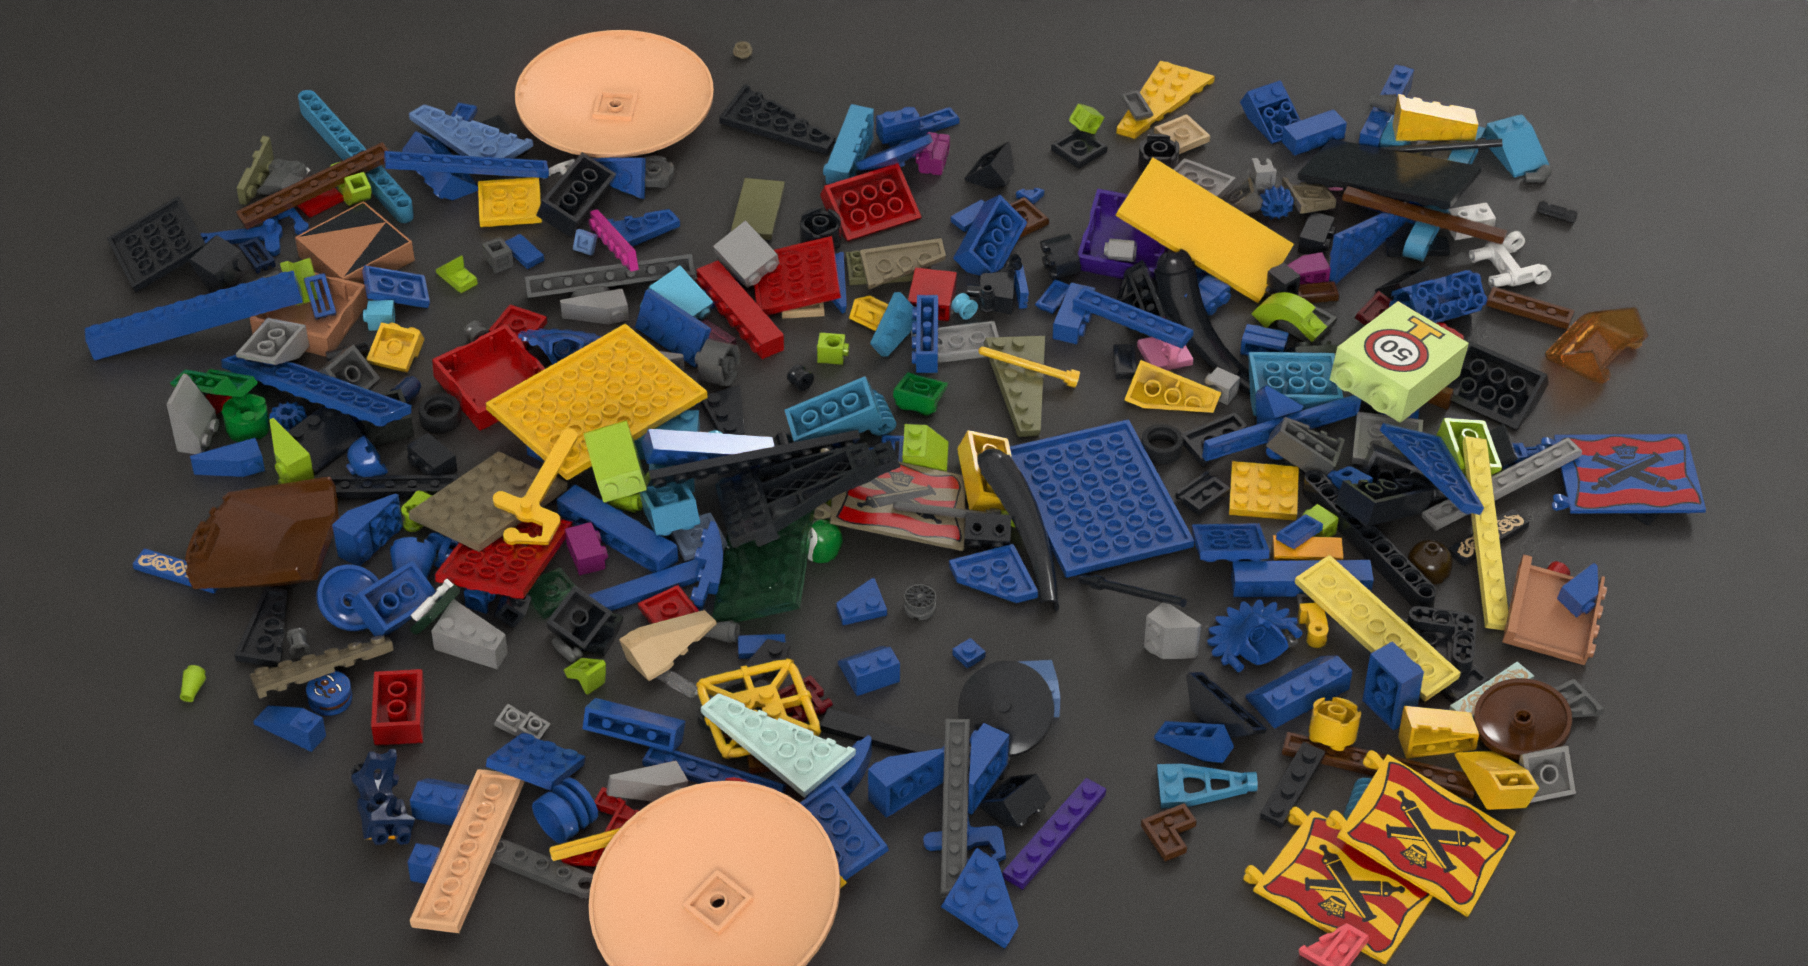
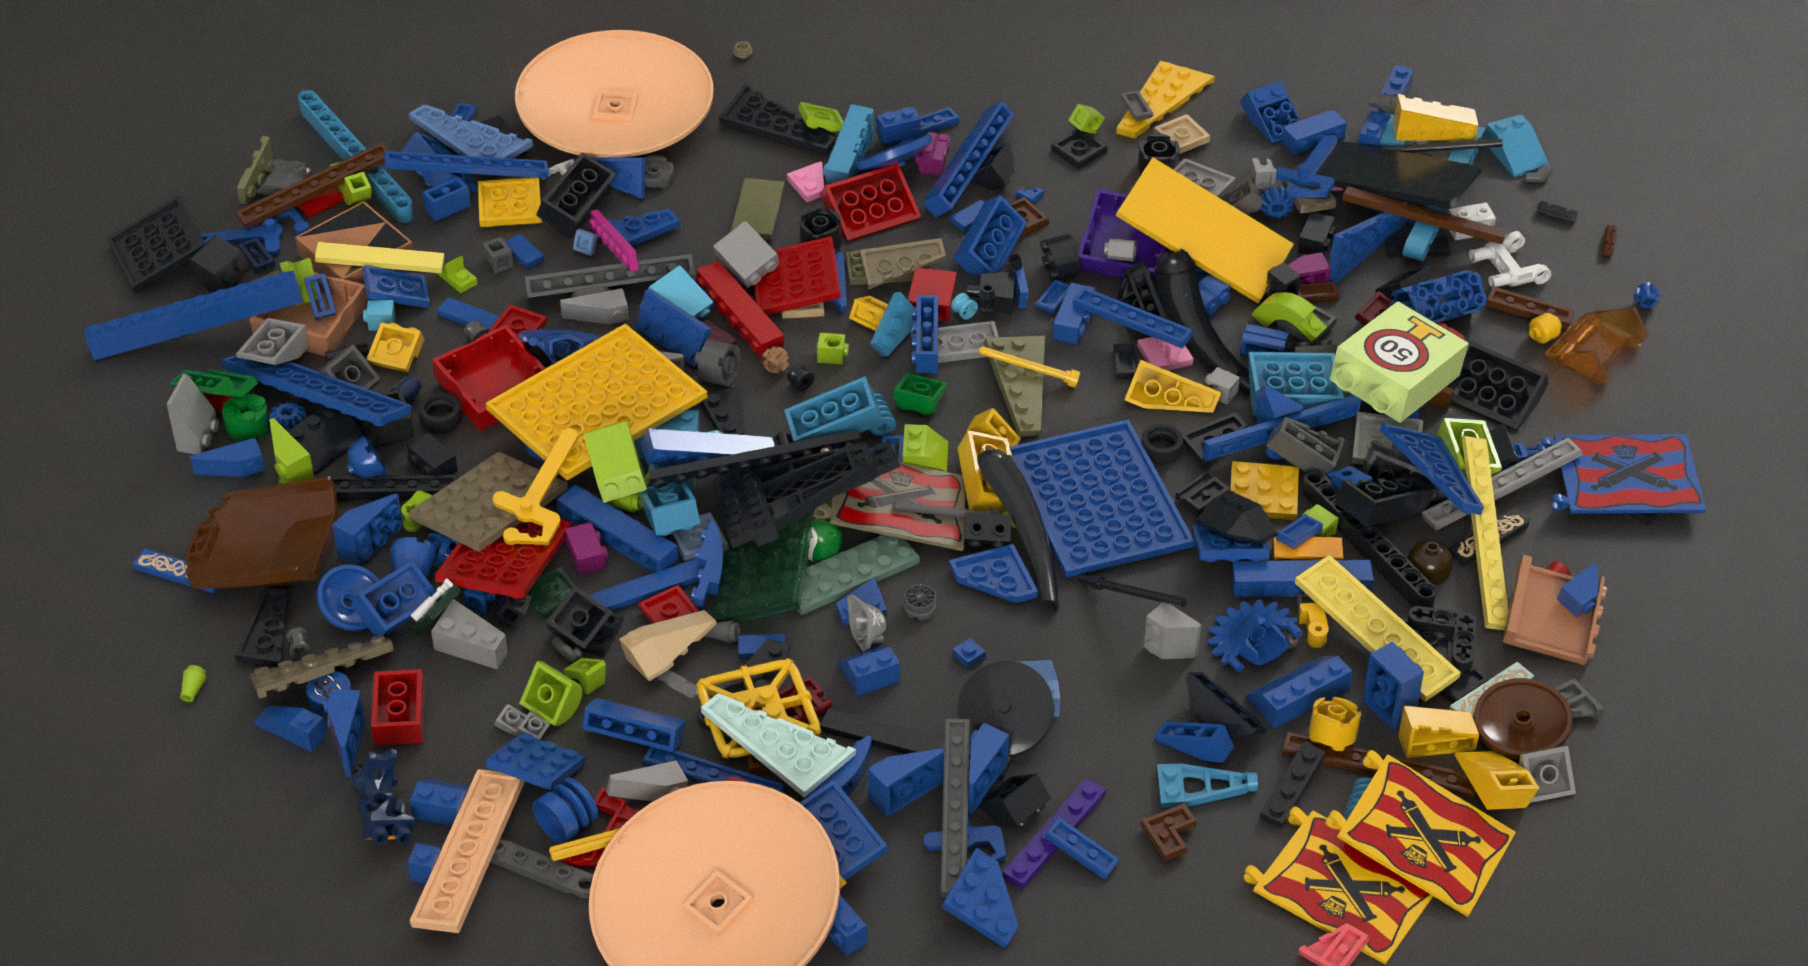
(347, 724): none -> blue slope
(379, 257): none -> light yellow tile
(446, 198): none -> blue brick
(465, 313): none -> blue tile
(551, 694): none -> lime brick
(775, 359): none -> medium nougat gear
(808, 181): none -> bright pink wing
(820, 116): none -> lime plate
(848, 929): none -> blue brick
(854, 567): none -> sand green plate
(865, 622): none -> light grey hat
(968, 159): none -> blue brick
(993, 424): none -> yellow slope
(1081, 848): none -> blue tile
(1237, 518): none -> black wedge
(1306, 172): none -> blue piece
(1545, 328): none -> yellow head
(1609, 240): none -> reddish brown axle
(1647, 295): none -> blue gear

